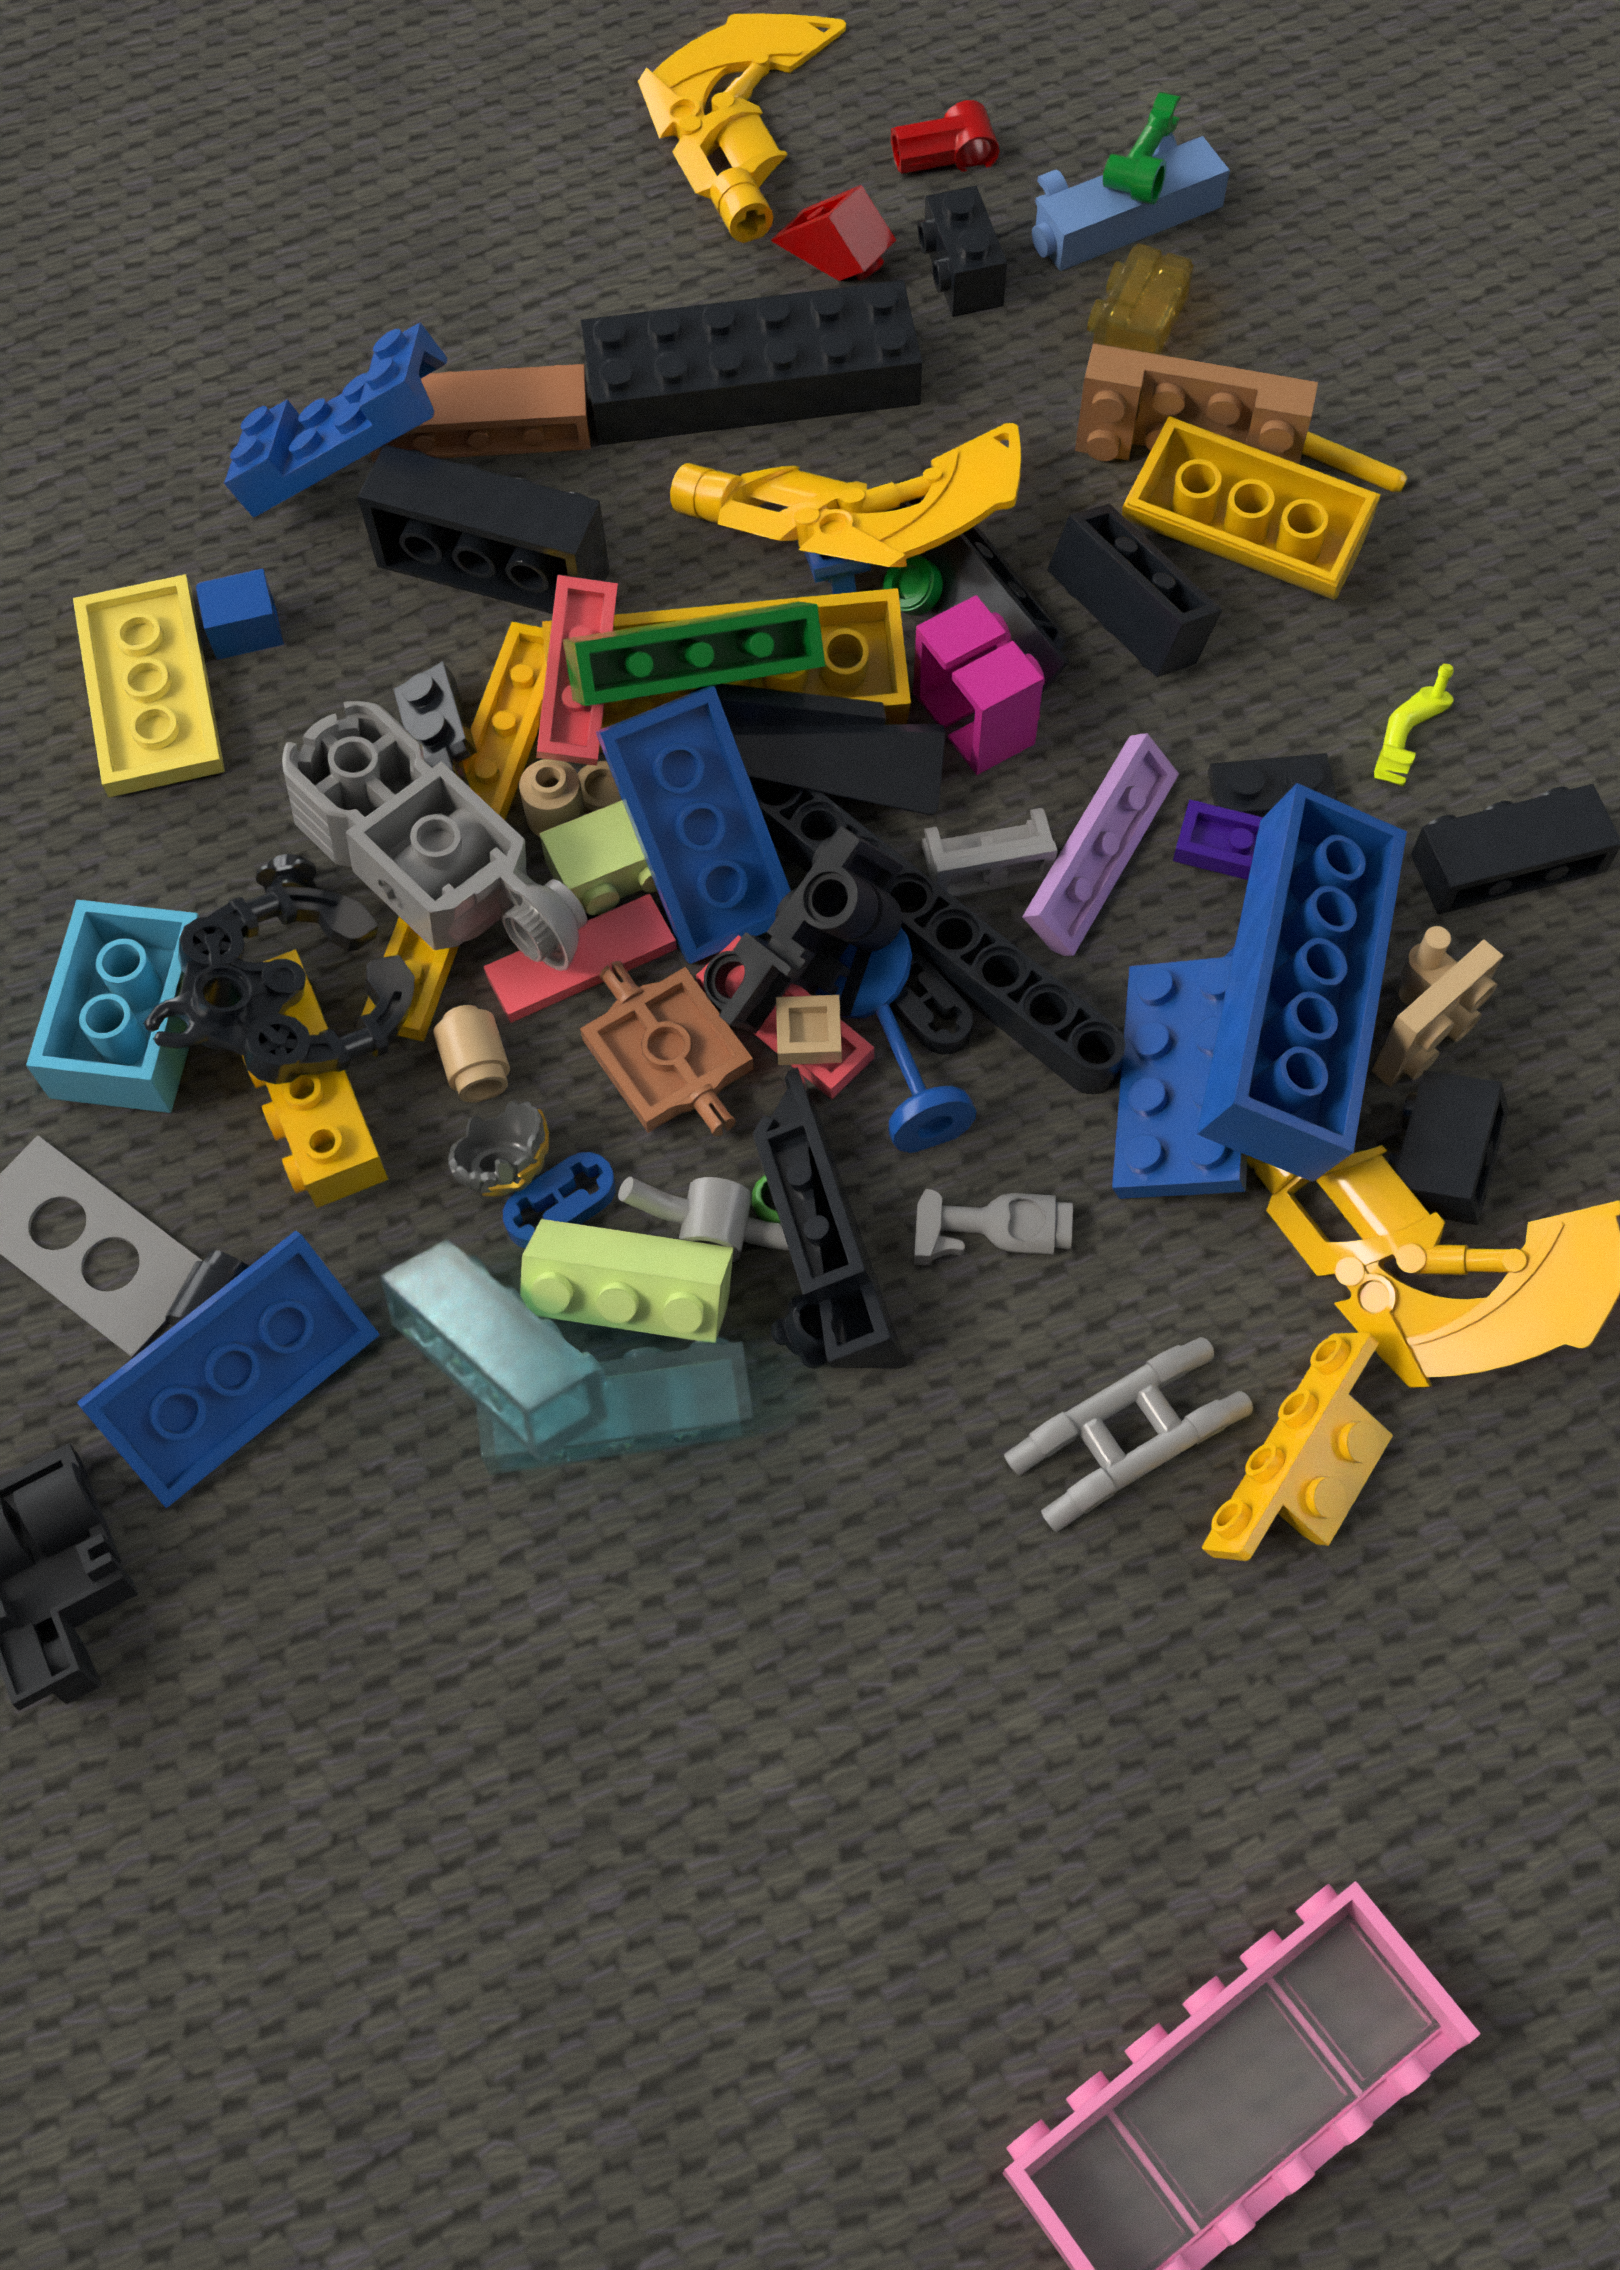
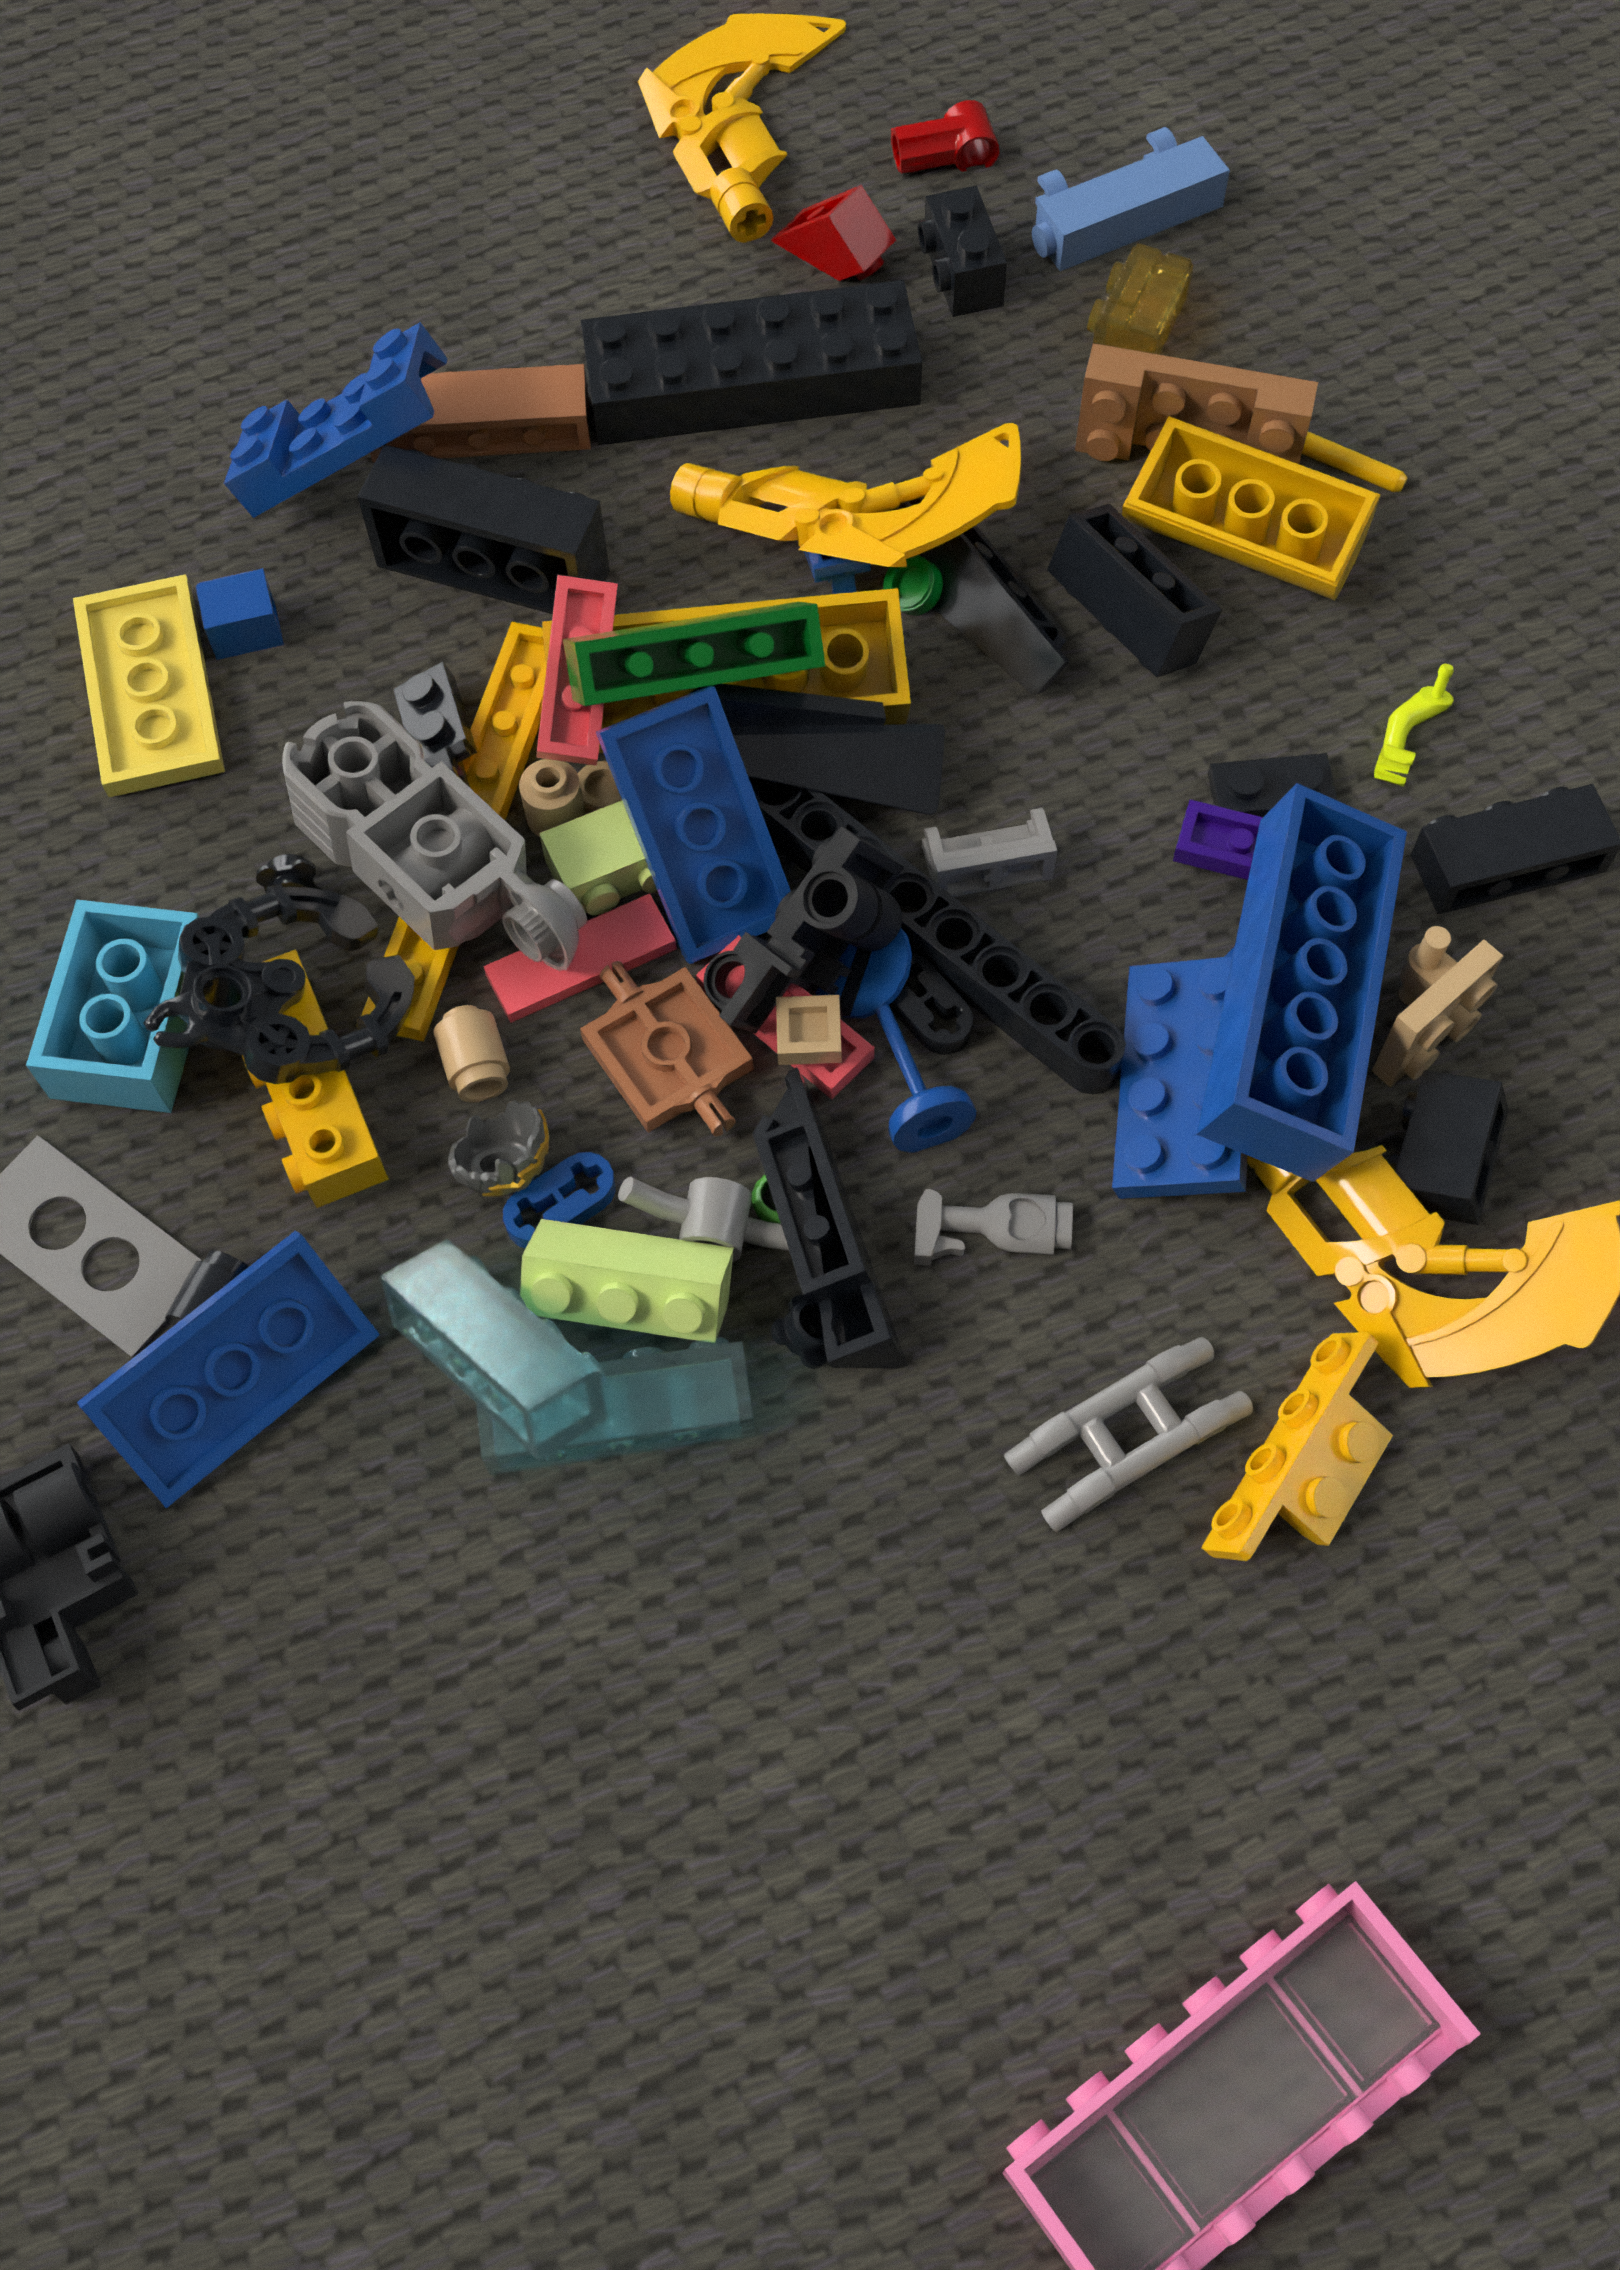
(971, 667): dark pink piece -> none
(1101, 845): lavender plate -> none
(1139, 171): green brick -> none

